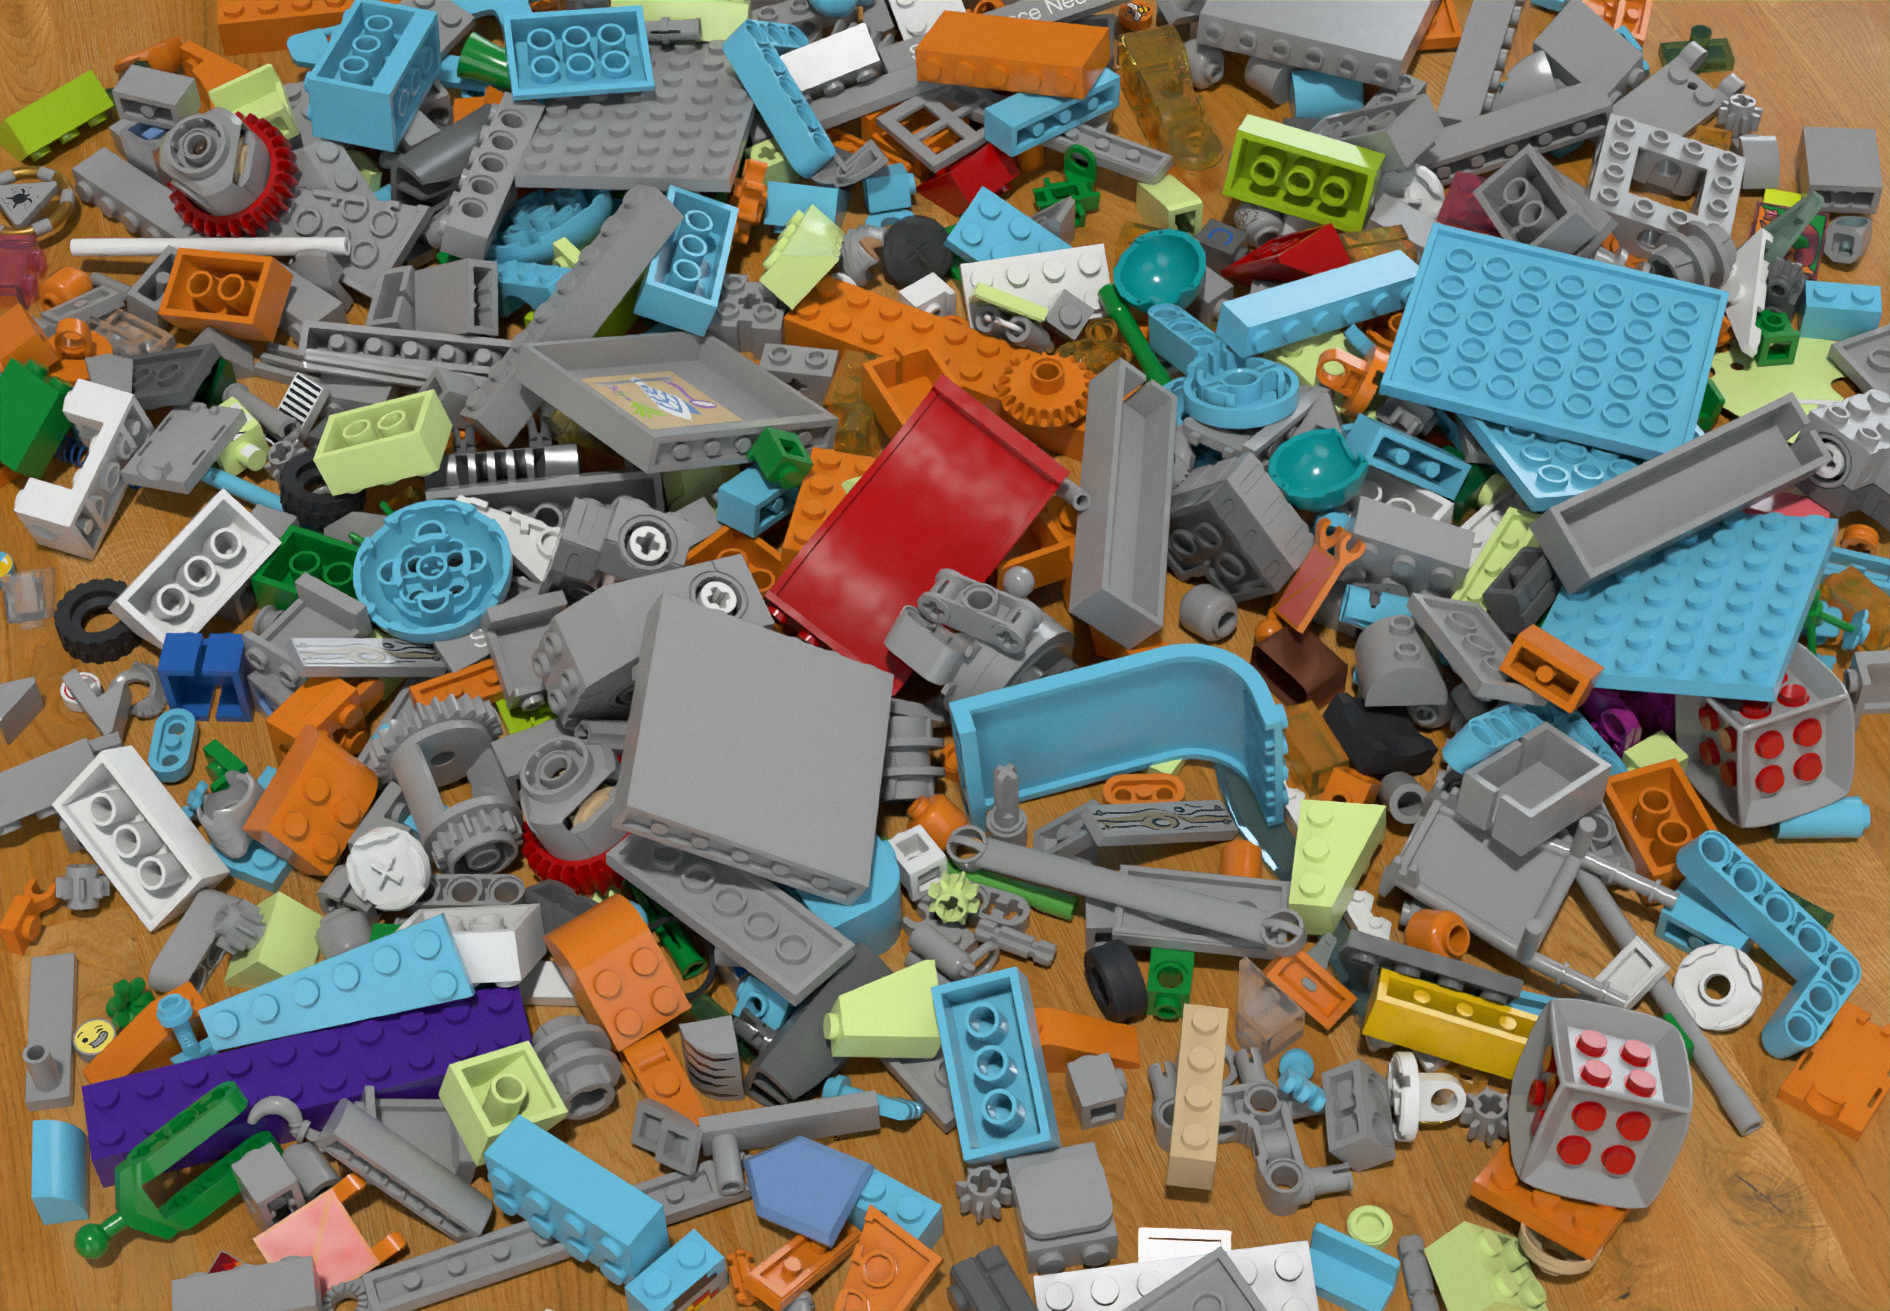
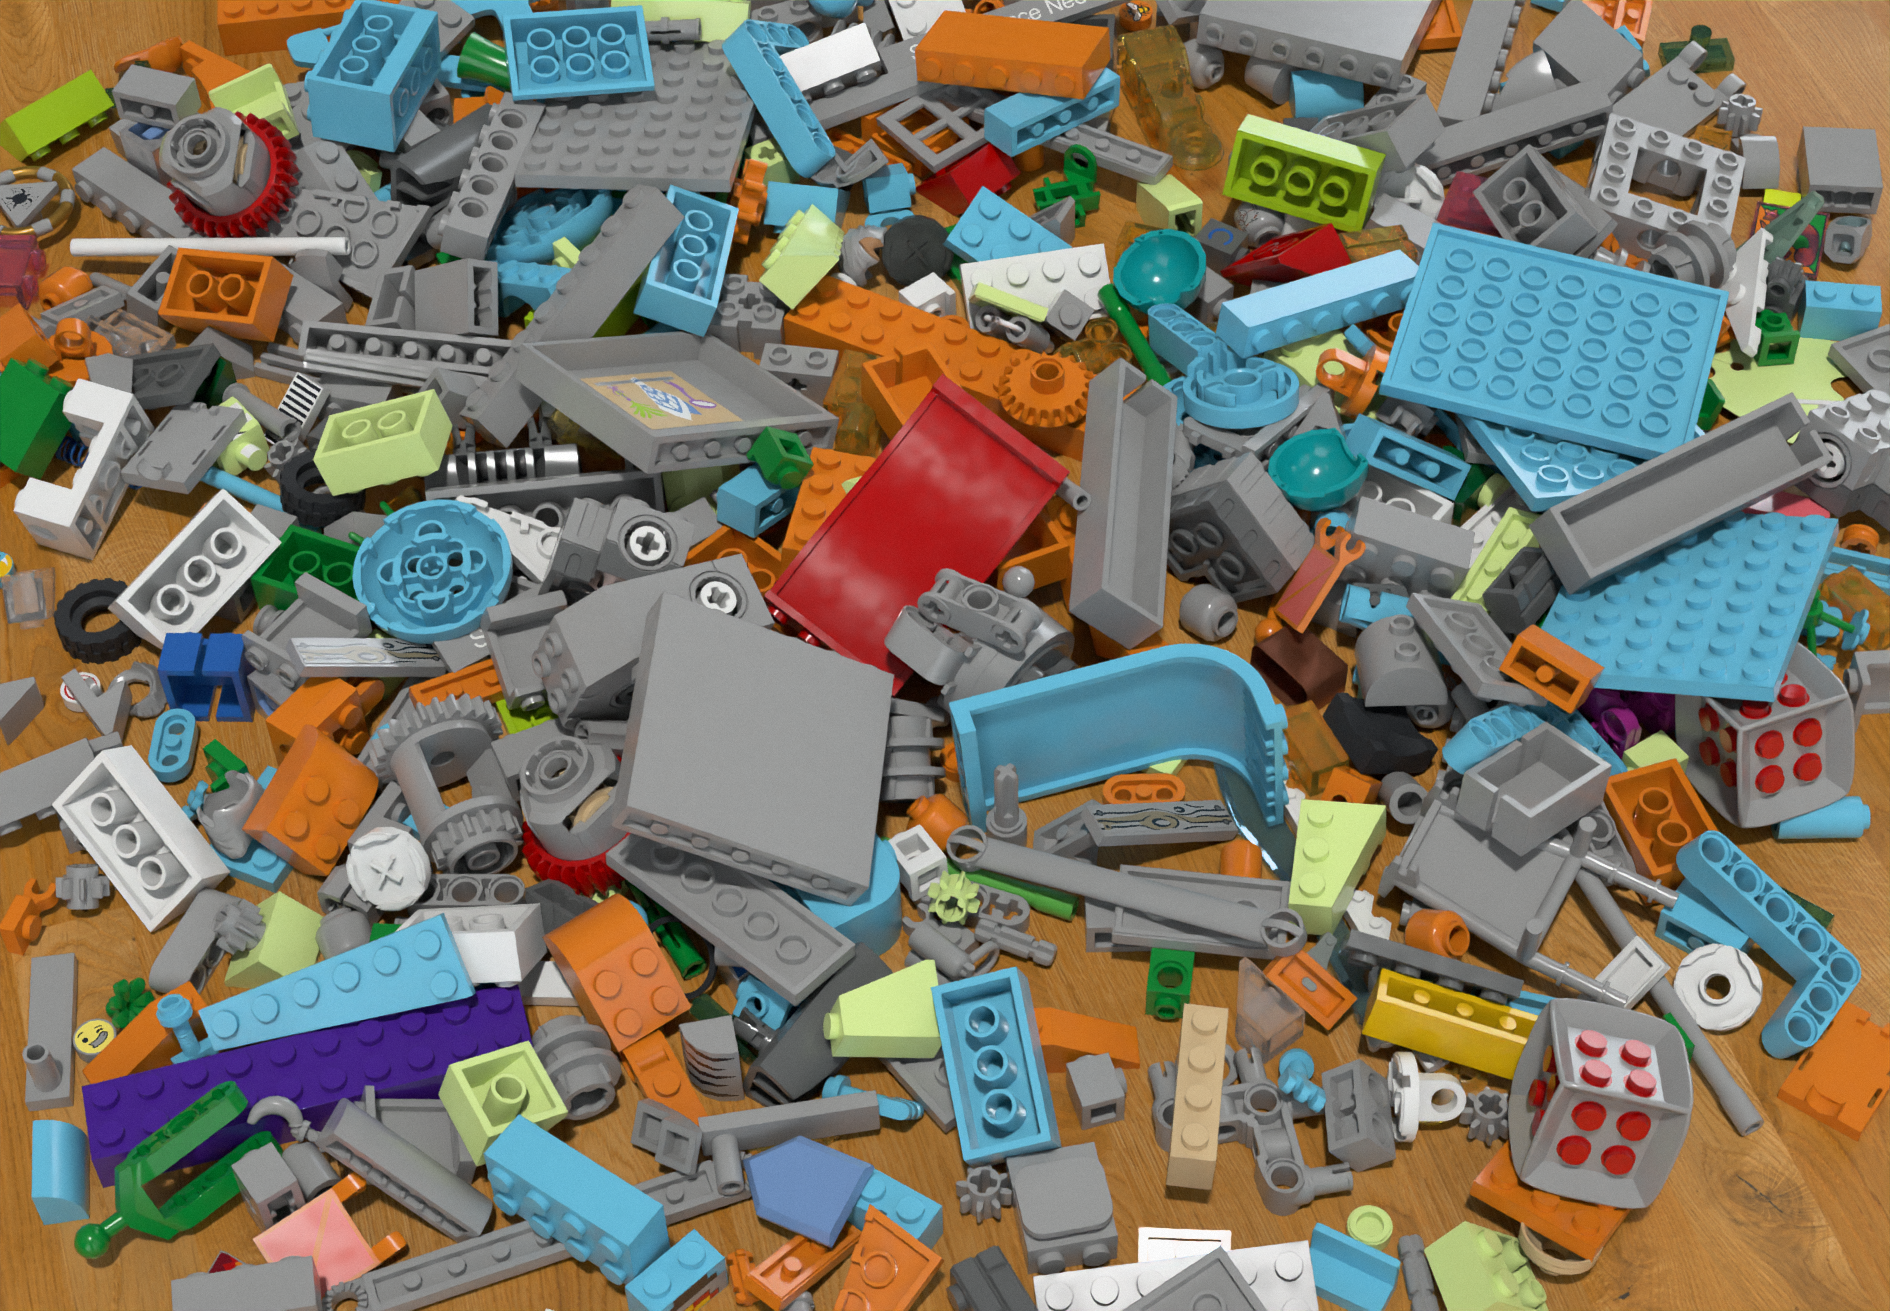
(1115, 981): black tyre -> none

